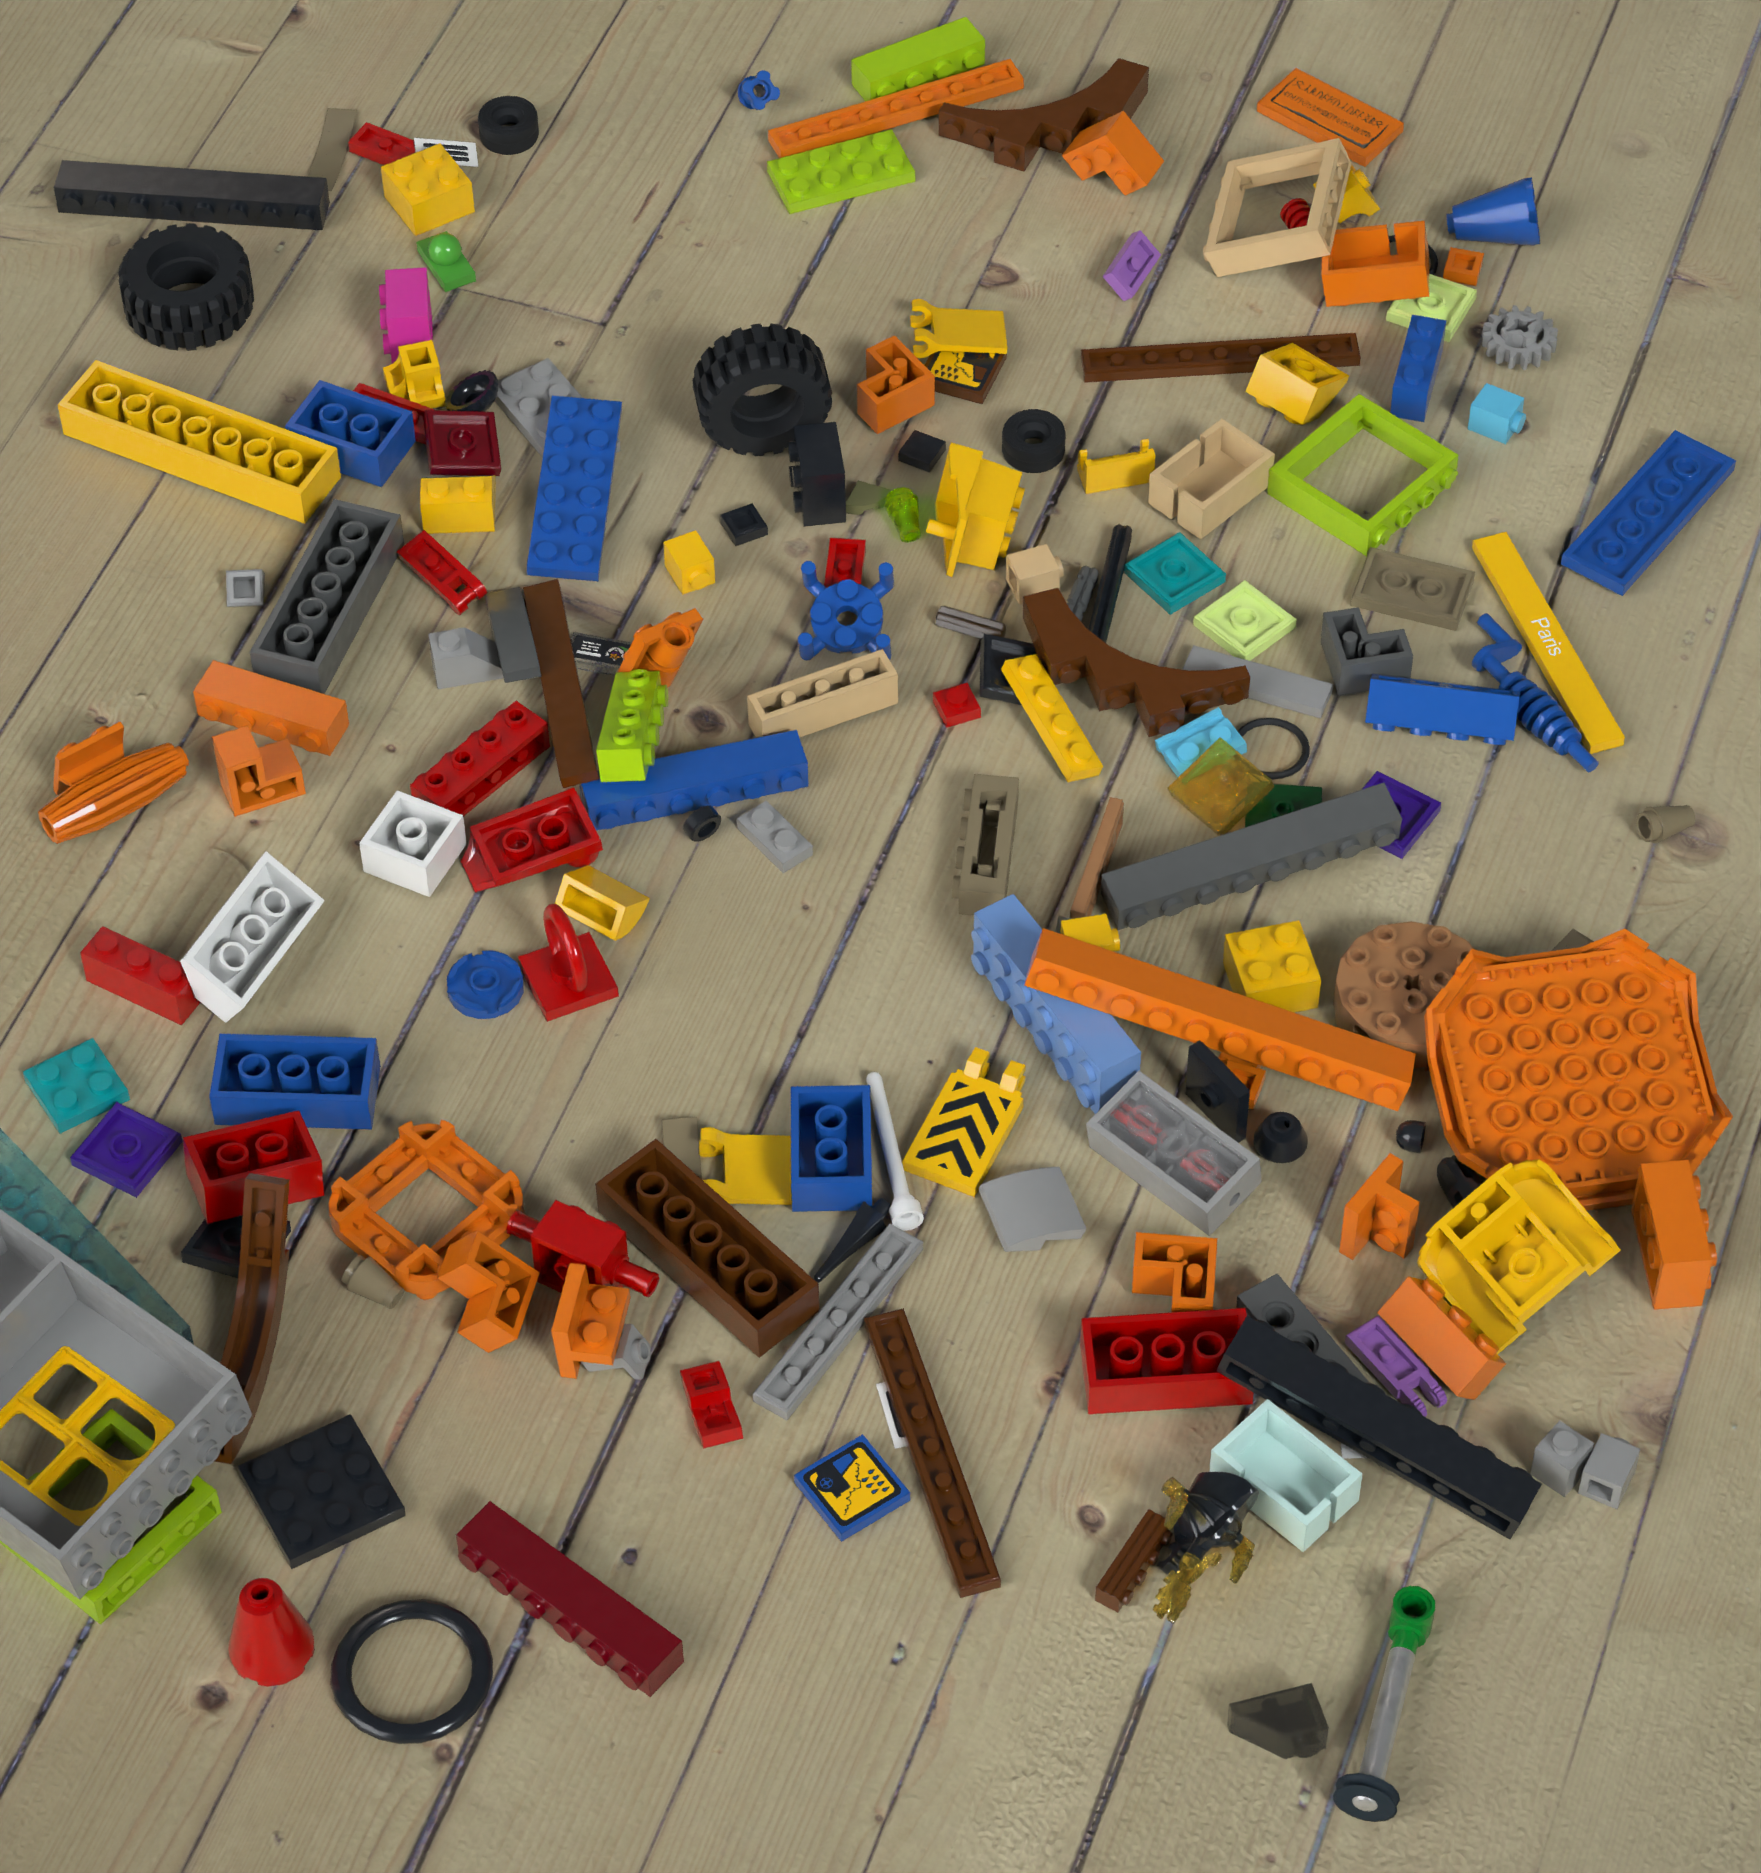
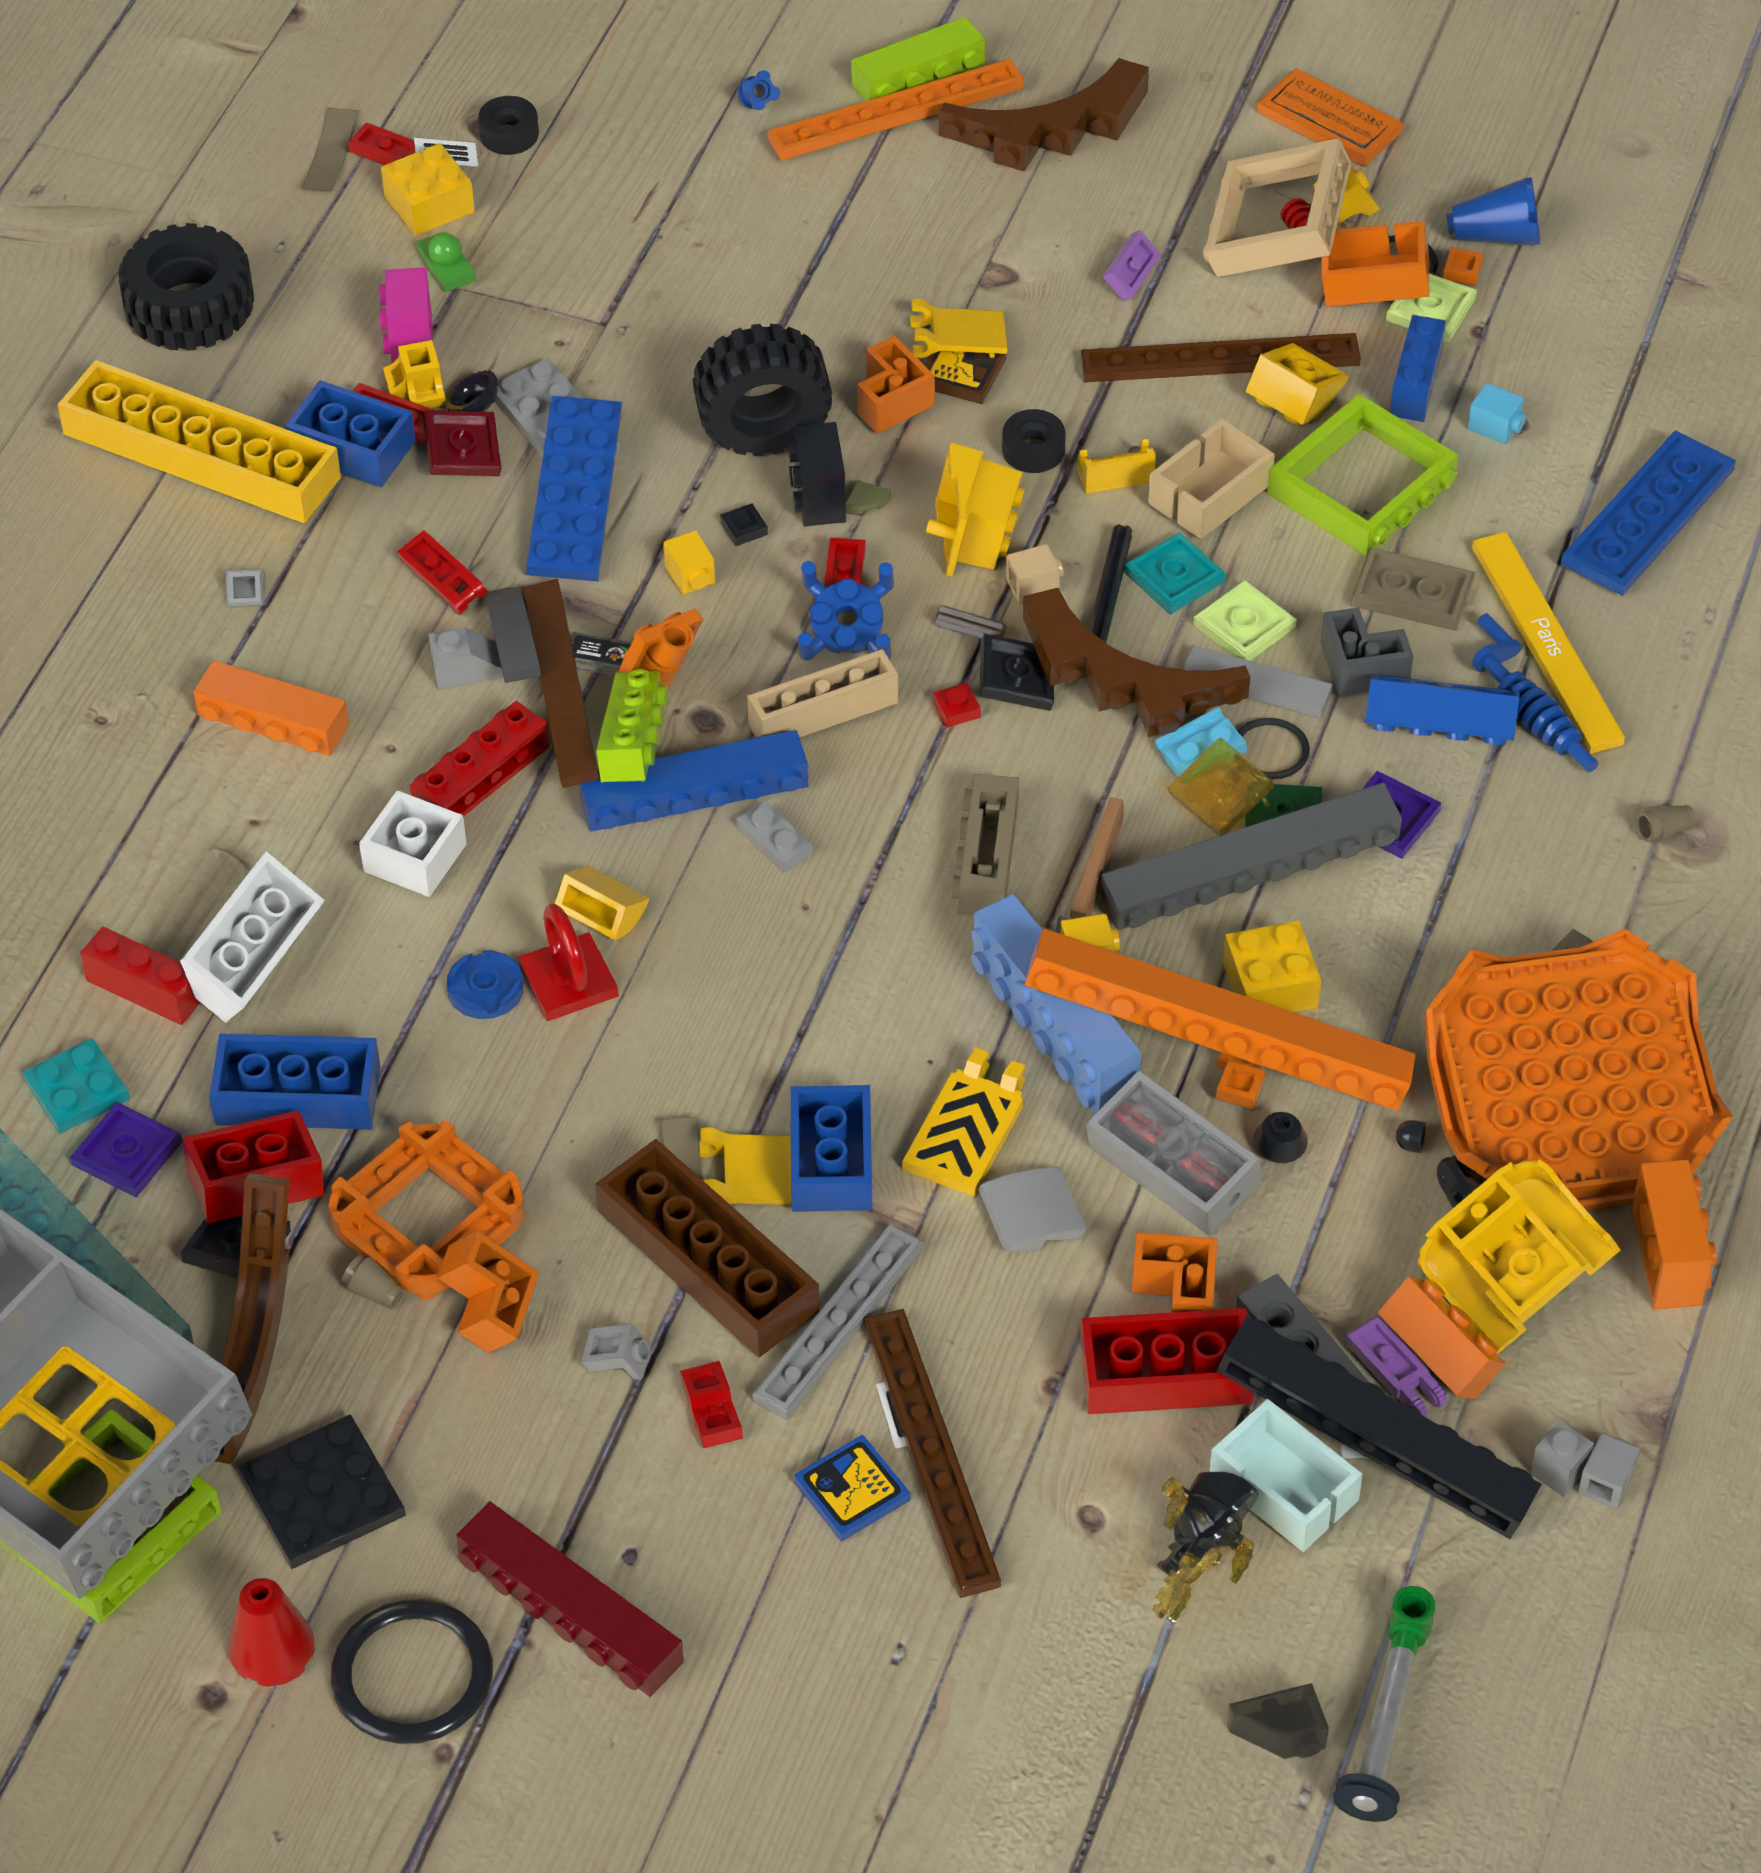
(103, 785): orange plate -> none
(192, 195): black brick -> none
(256, 775): orange brick -> none
(328, 596): dark grey brick -> none
(458, 504): yellow slope -> none
(531, 841): red slope -> none
(573, 1236): red brick -> none
(587, 1322): orange bracket -> none
(702, 823): black tile -> none
(840, 171): lime plate -> none
(863, 1228): black piece -> none
(903, 511): clear neon green cone -> none
(905, 1209): white piece -> none
(922, 451): black tile -> none
(1052, 718): yellow plate -> none
(1082, 590): dark grey axle -> none
(1117, 149): orange brick -> none
(1132, 1562): reddish brown piece -> none
(1217, 1091): black plate -> none
(1380, 1213): orange bracket -> none
(1391, 981): medium nougat brick -> none
(1519, 337): light grey gear -> none

